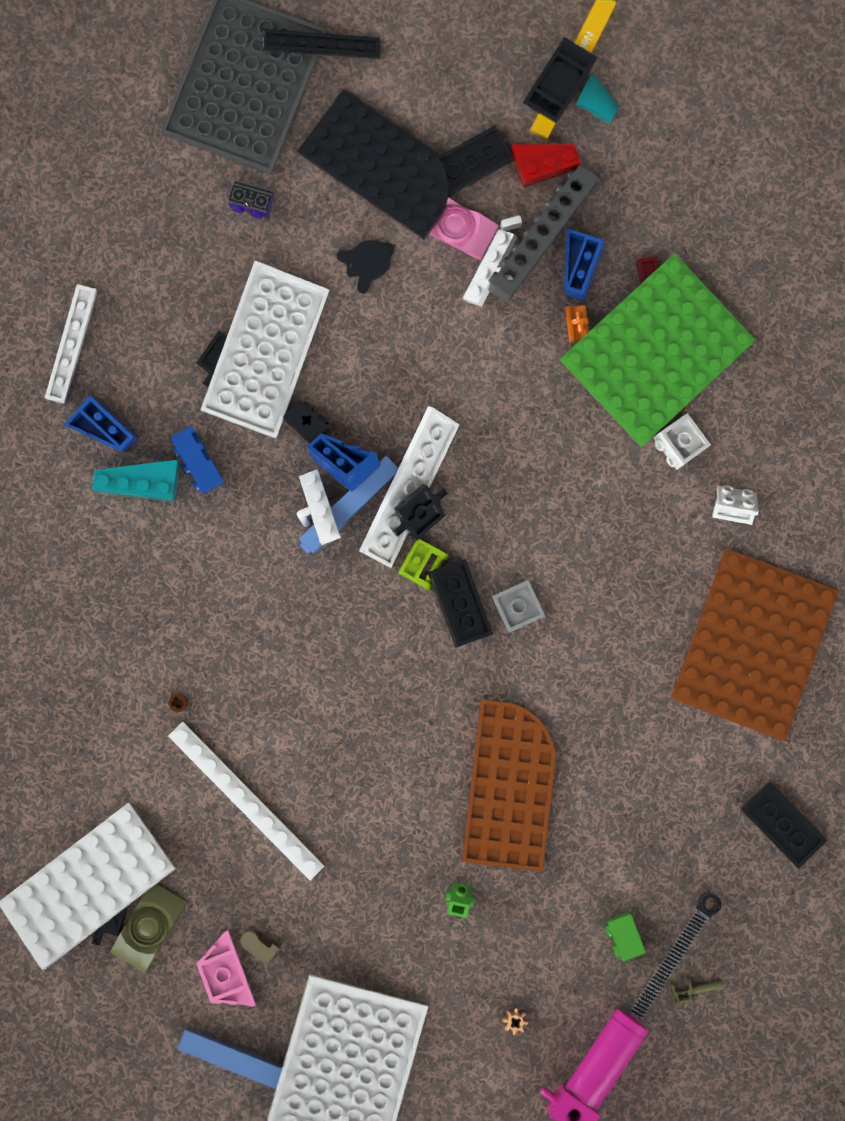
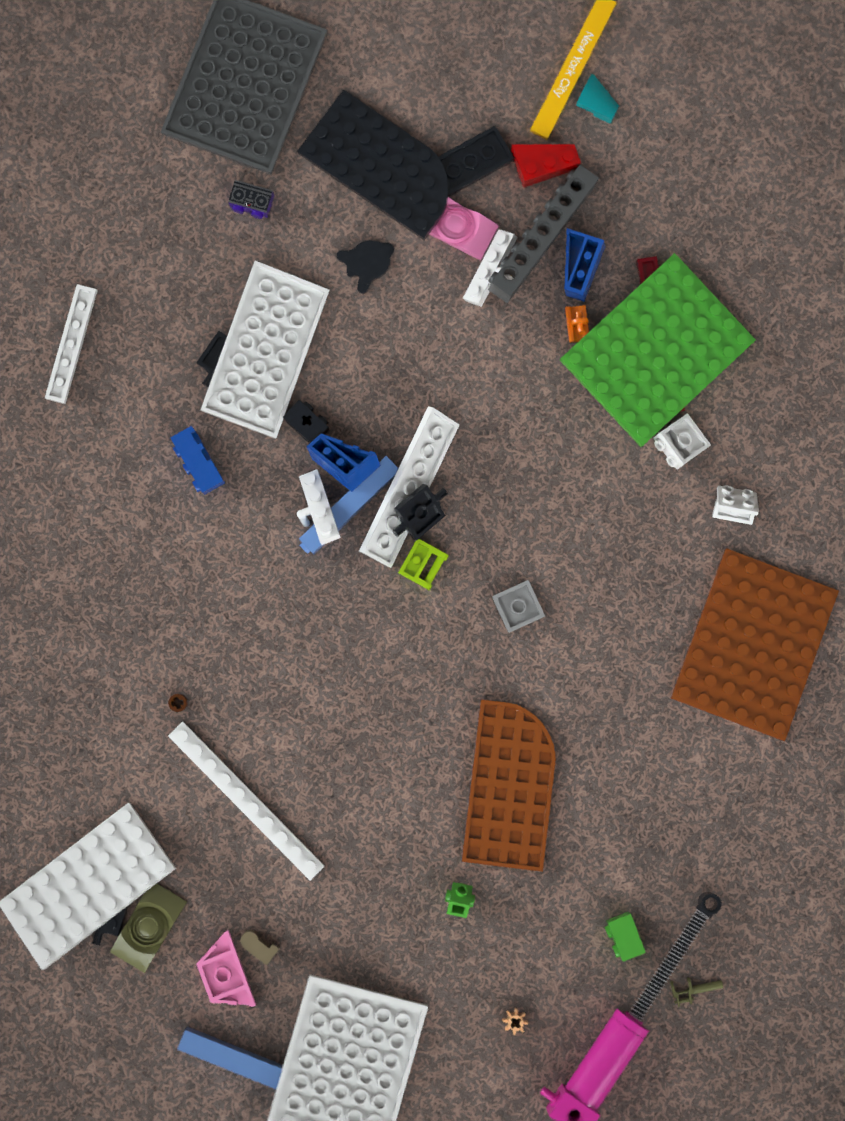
(101, 423): blue wedge -> none
(145, 481): teal wedge -> none
(320, 43): black tile -> none
(460, 603): black plate -> none
(511, 223): white tile -> none
(560, 80): black slope -> none
(783, 824): black plate -> none

